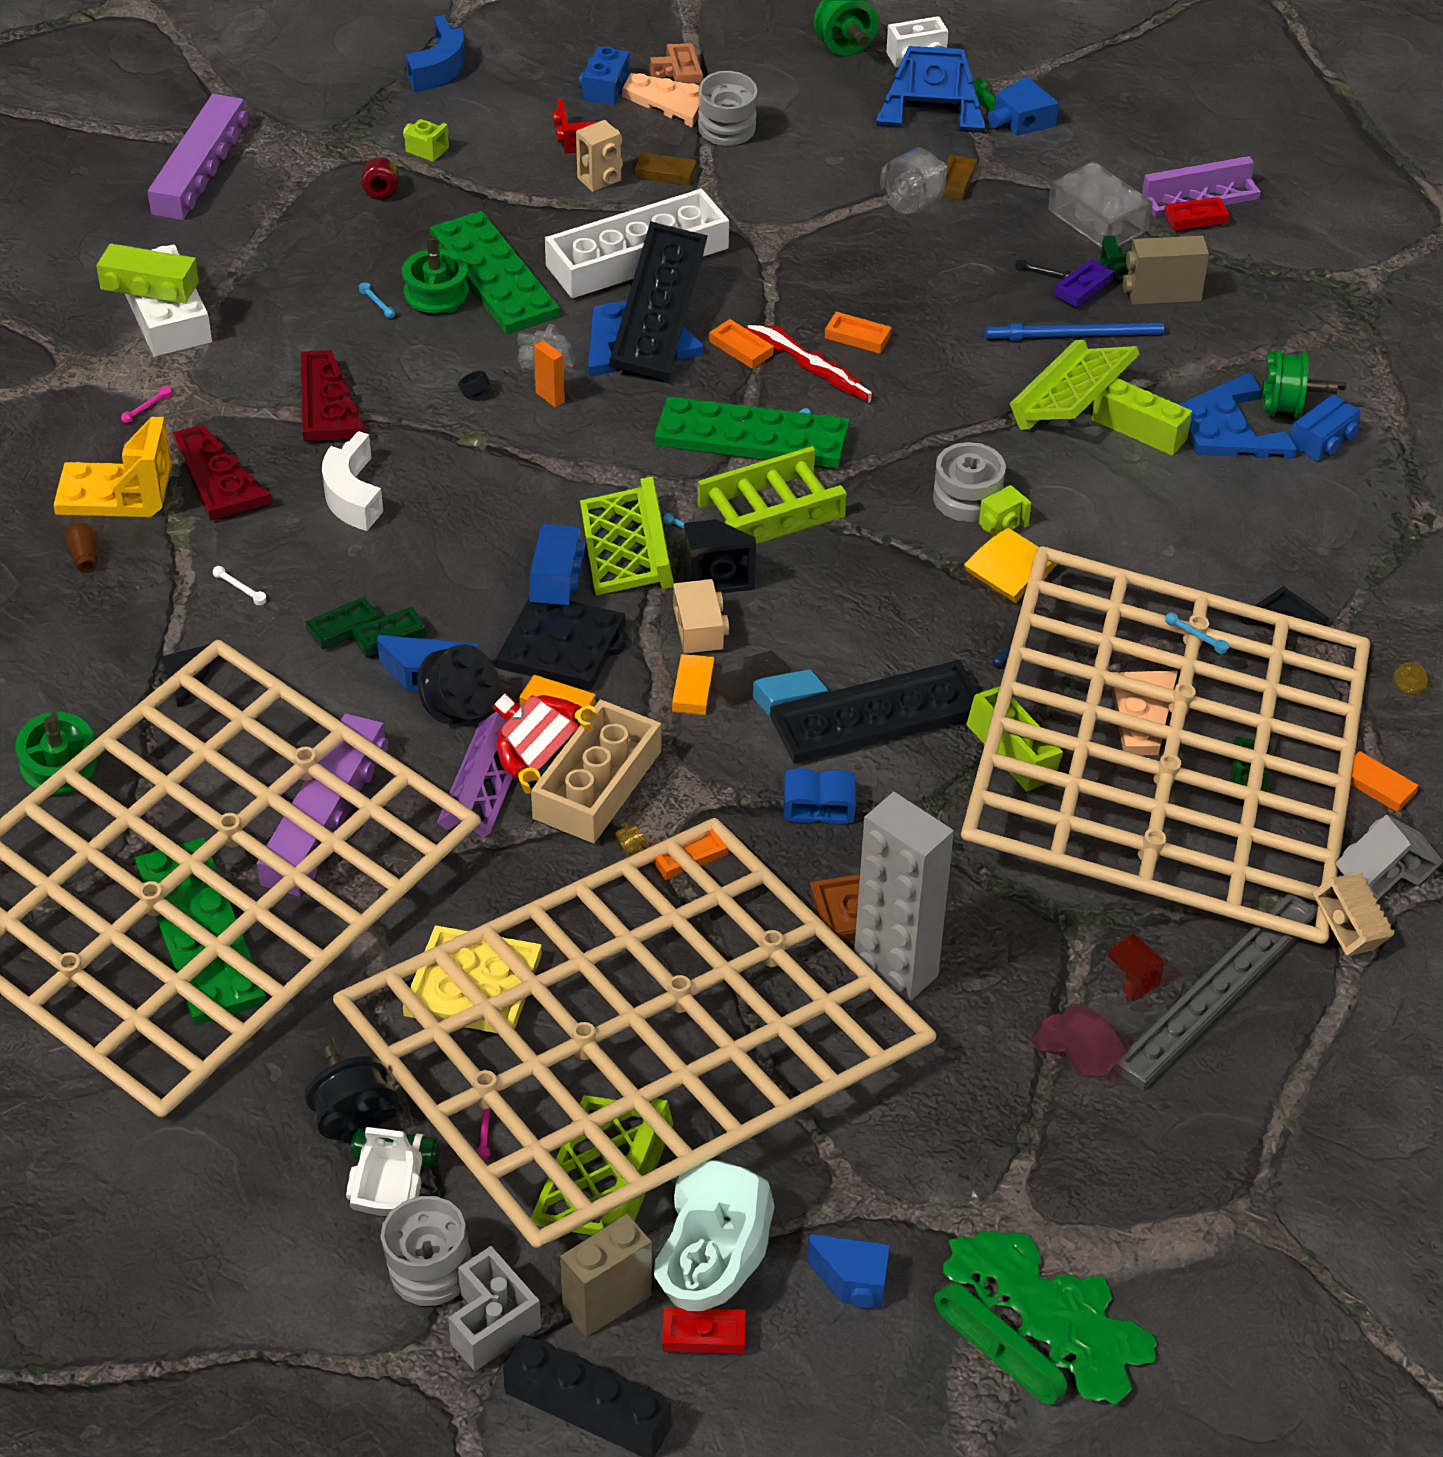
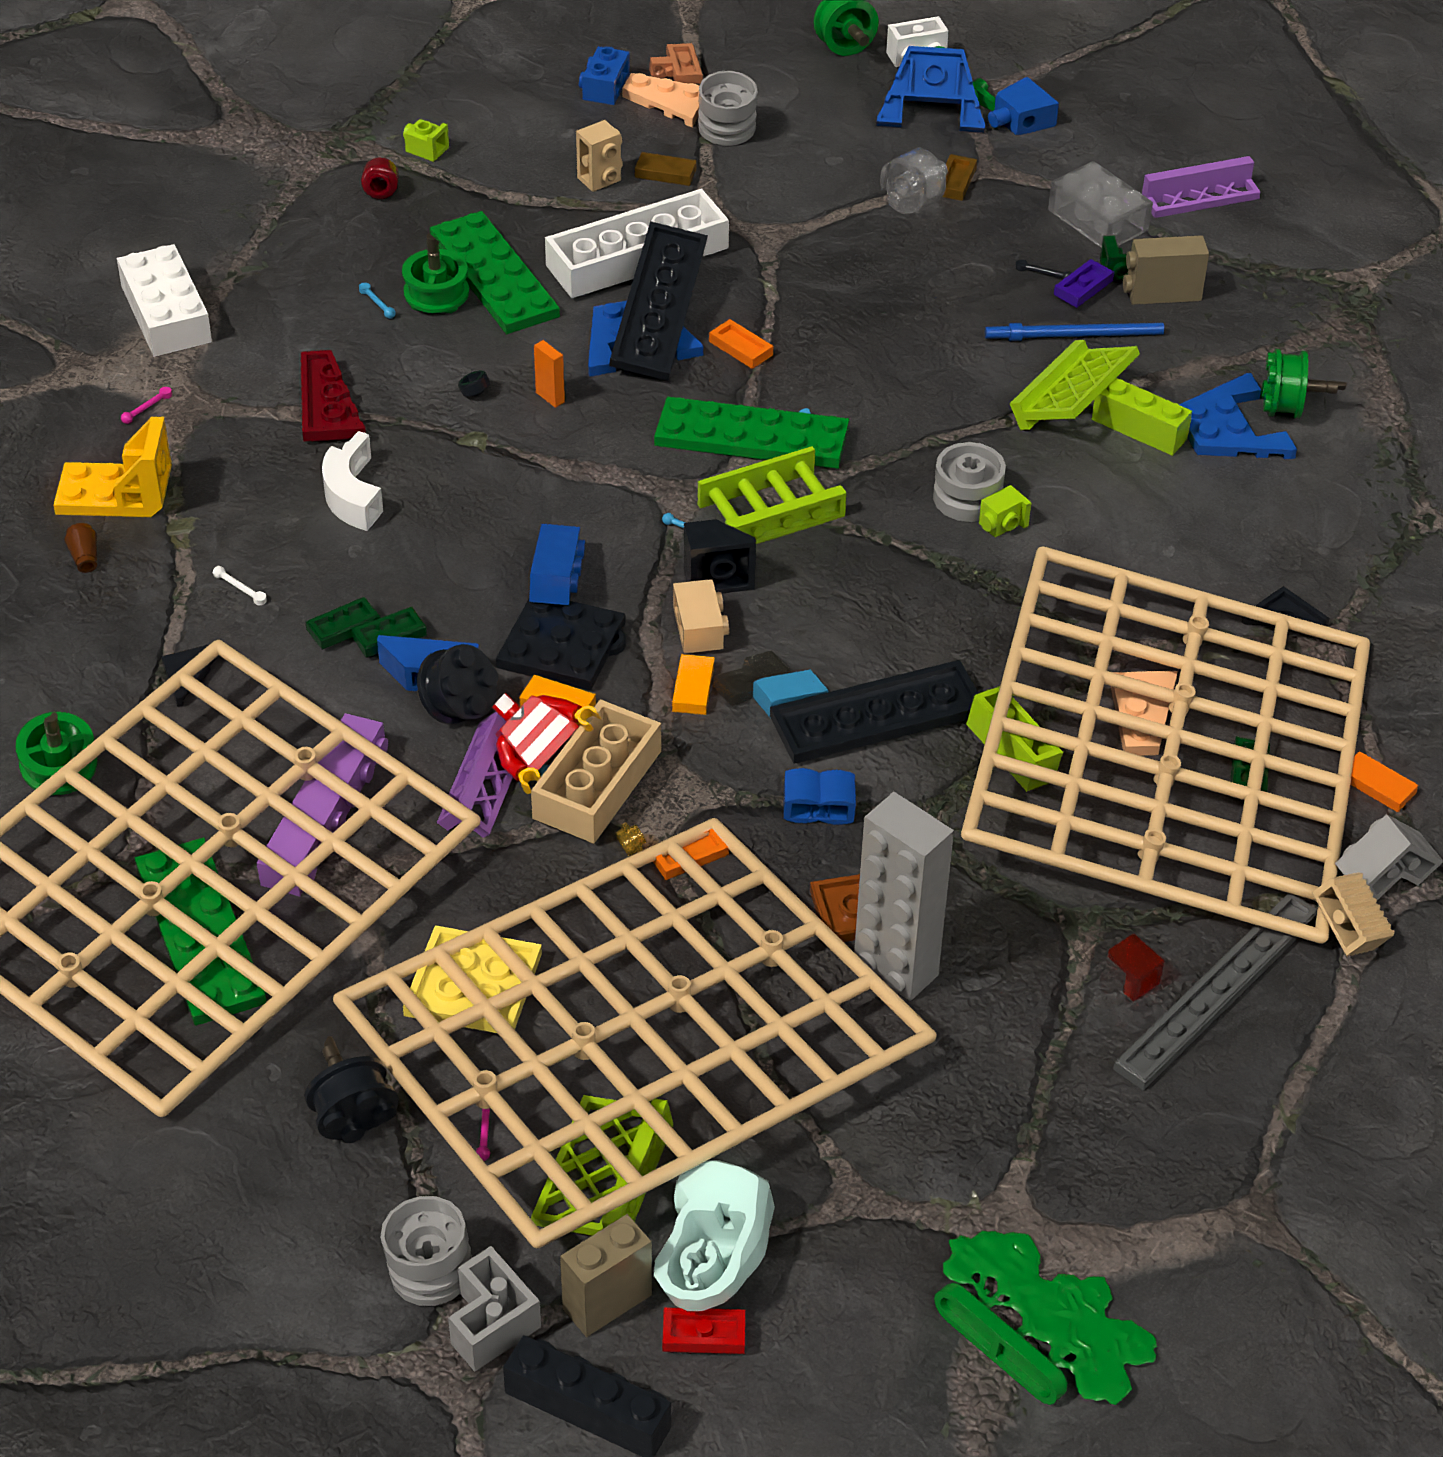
(147, 273): lime brick -> none
(197, 157): medium lavender brick -> none
(216, 475): dark red wing -> none
(388, 1168): white piece -> none
(440, 63): blue arch -> none
(527, 341): clear hips -> none
(566, 131): red bracket -> none
(650, 526): lime fence -> none
(813, 361): red sword -> none
(851, 1268): blue slope -> none
(858, 332): orange tile -> none
(1001, 659): dark blue piece -> none
(1006, 564): yellow slope -> none
(1084, 1038): clear pink brick -> none
(1196, 213): red plate -> none
(1219, 646): dark azure hinge -> none
(1325, 428): blue brick -> none
(1410, 677): clear yellow plate -> none

